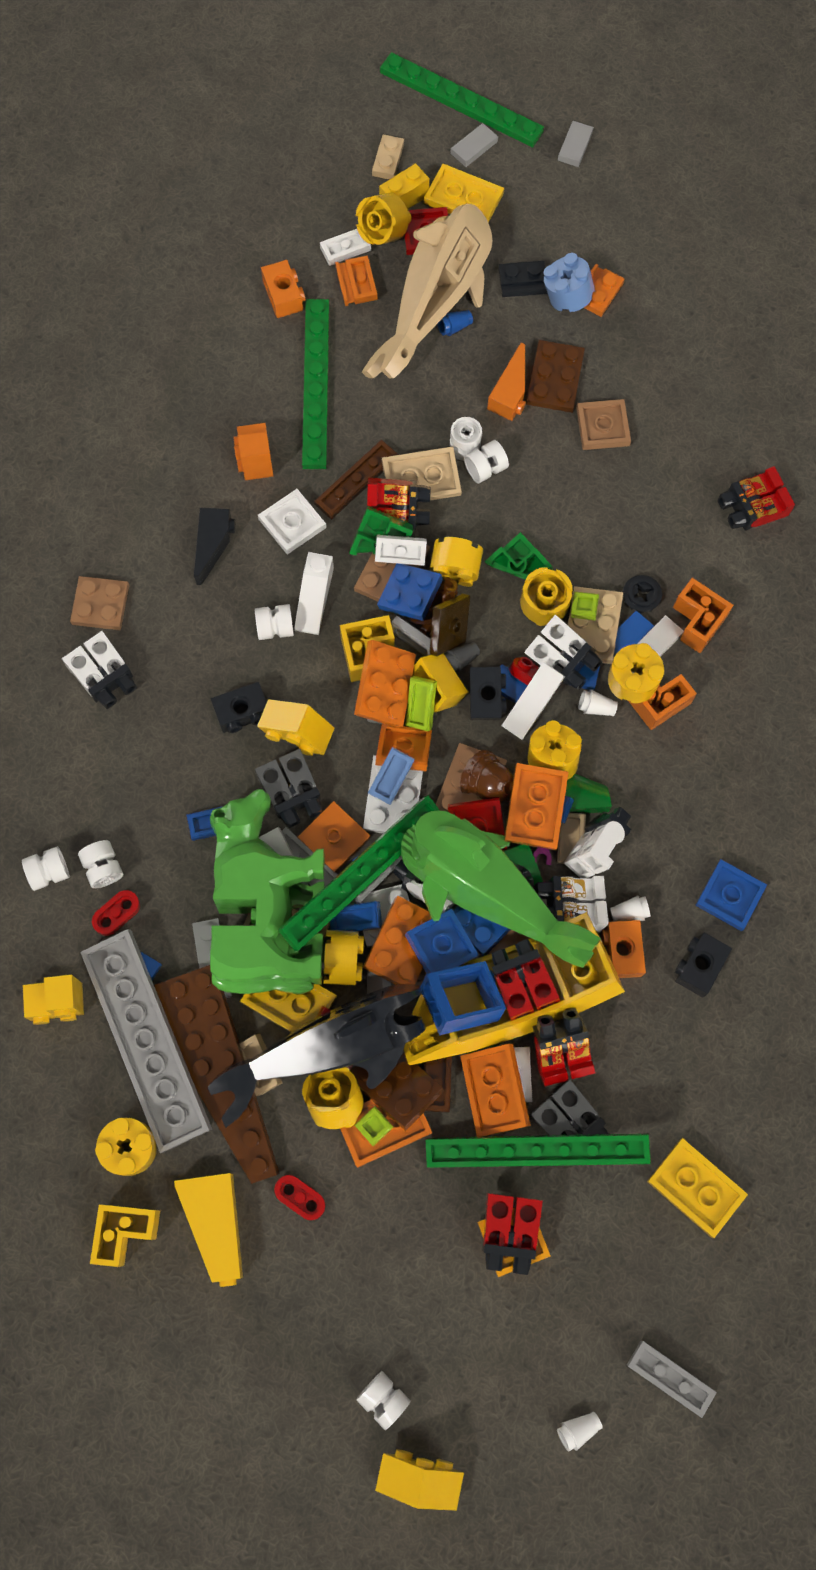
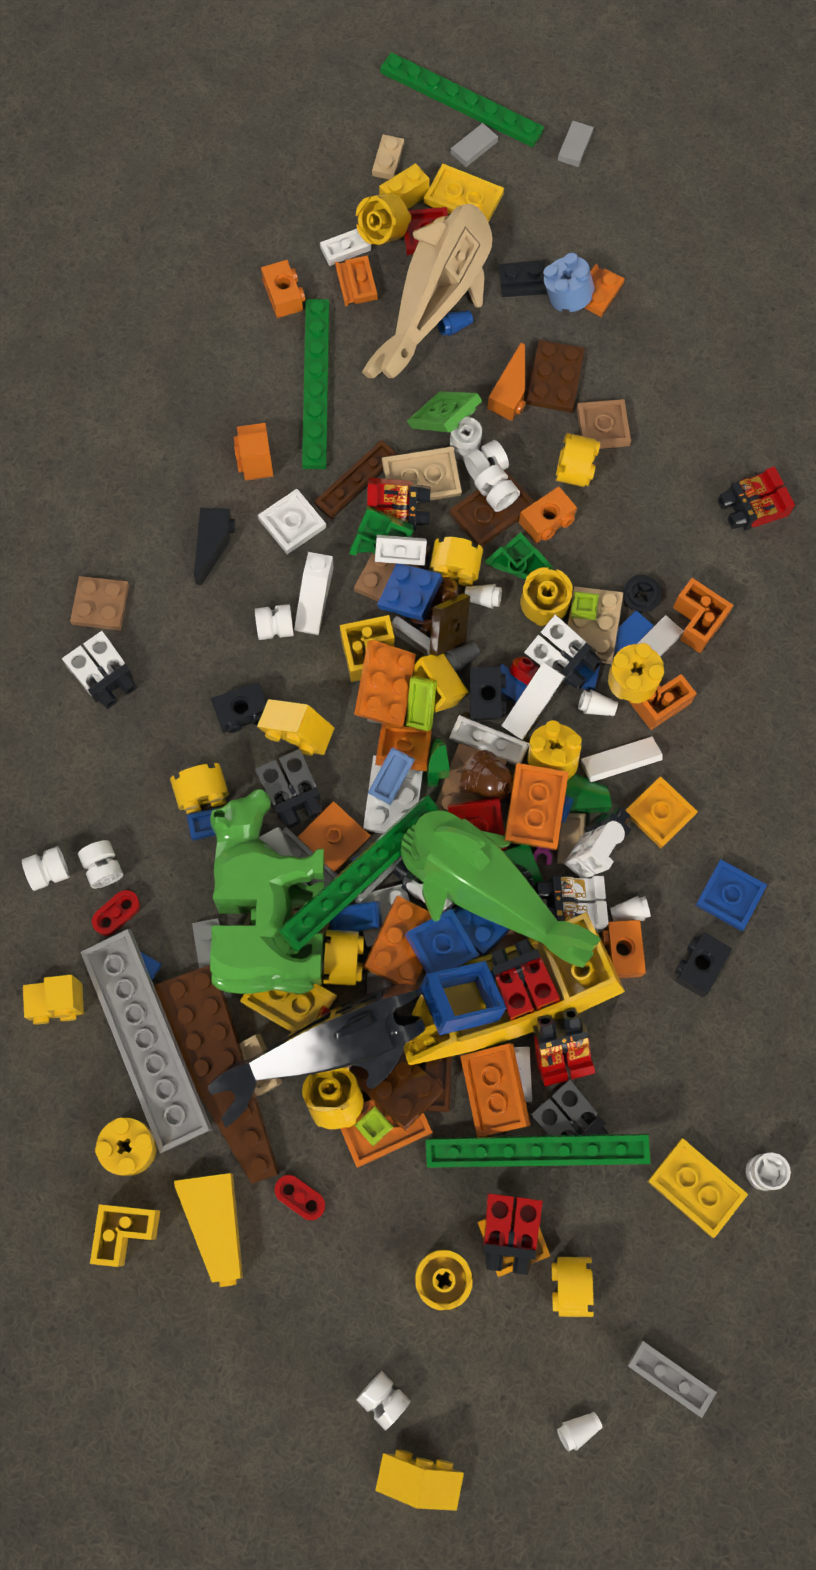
(199, 787): none -> yellow brick
(437, 763): none -> green slope
(444, 411): none -> bright green plate
(449, 1295): none -> yellow brick
(481, 521): none -> reddish brown plate
(485, 595): none -> white cone
(486, 738): none -> white tile
(497, 488): none -> white wheel
(554, 504): none -> orange brick
(574, 1287): none -> yellow brick
(576, 460): none -> yellow brick
(621, 759): none -> white tile
(661, 812): none -> light orange plate
(768, 1171): none -> white wheel

